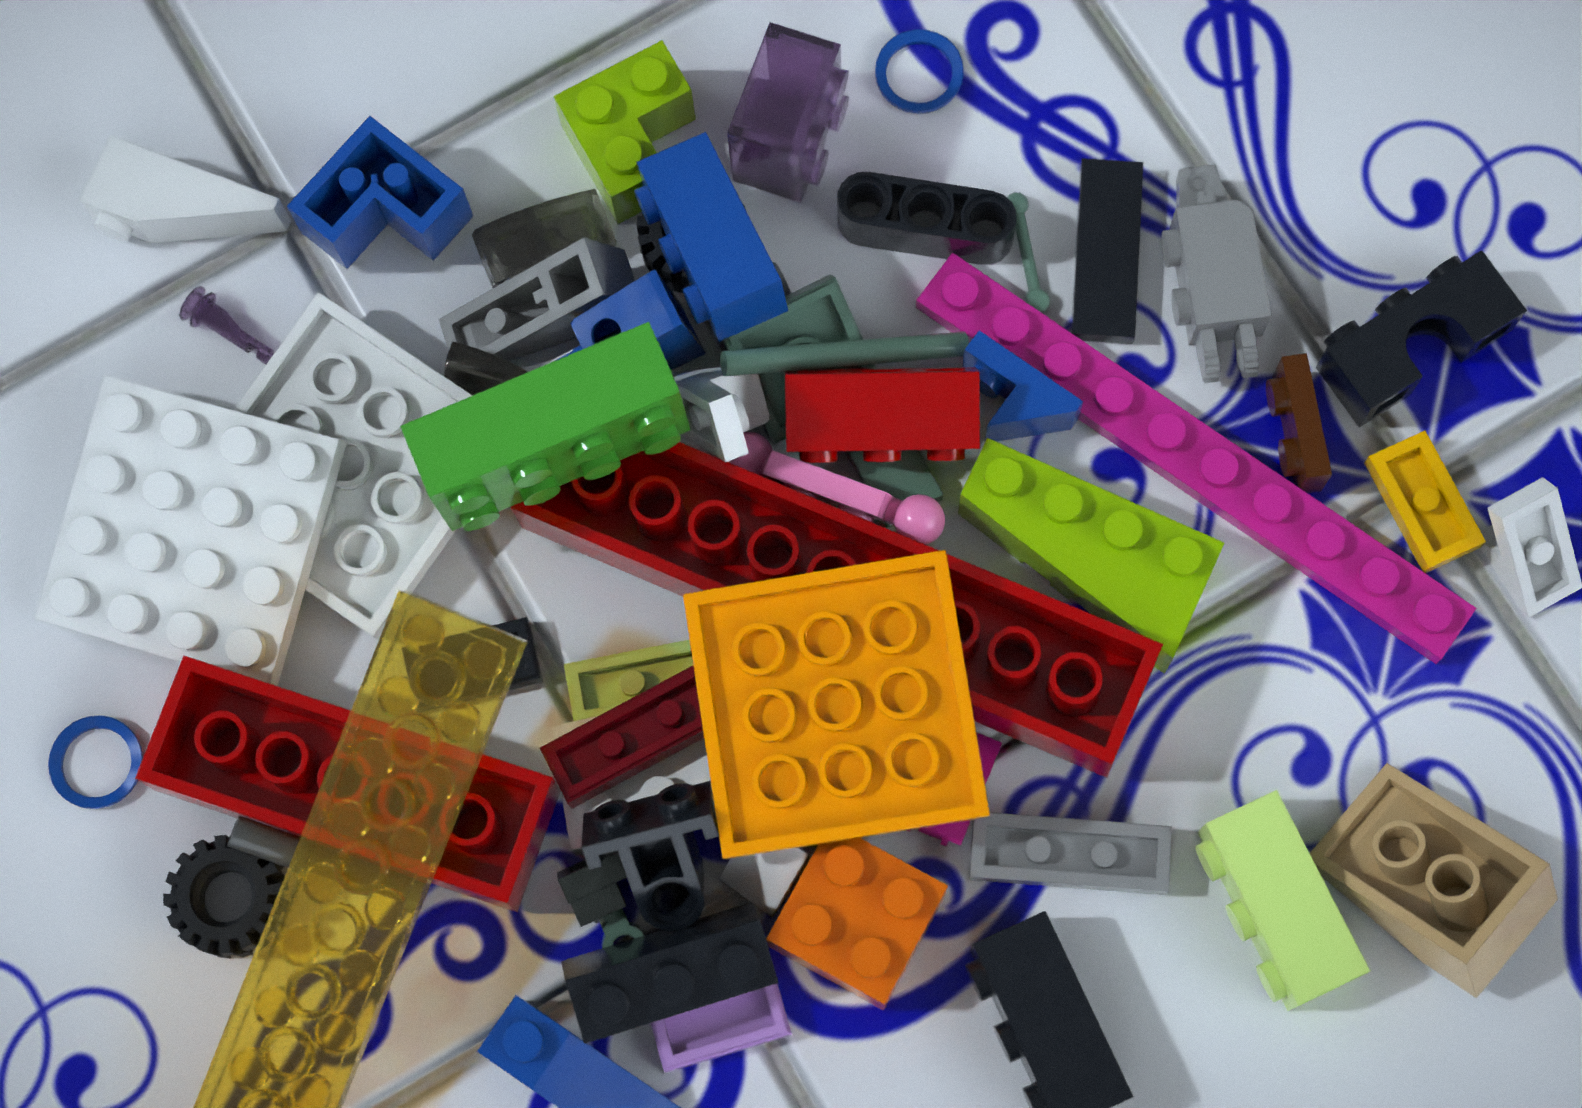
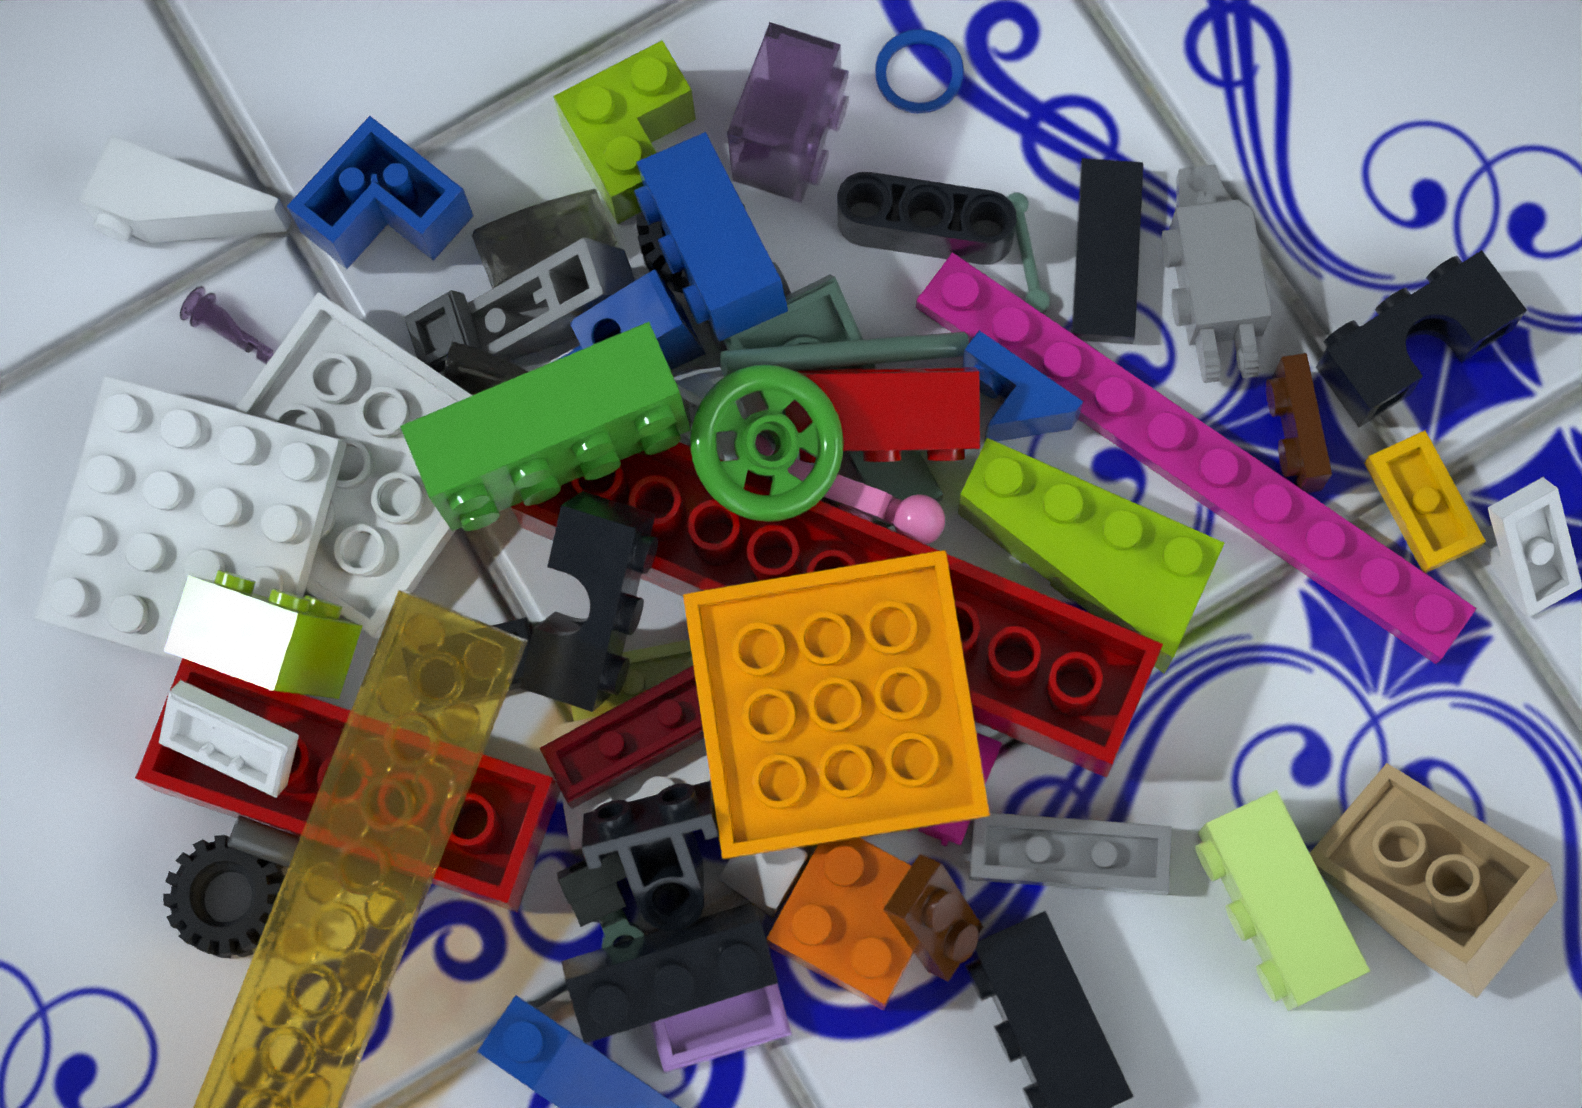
(63, 741): blue piece -> none
(228, 738): none -> white plate
(271, 641): none -> brick
(437, 325): none -> dark grey tile
(607, 552): none -> black arch
(727, 478): none -> bright green plate
(934, 917): none -> reddish brown plate

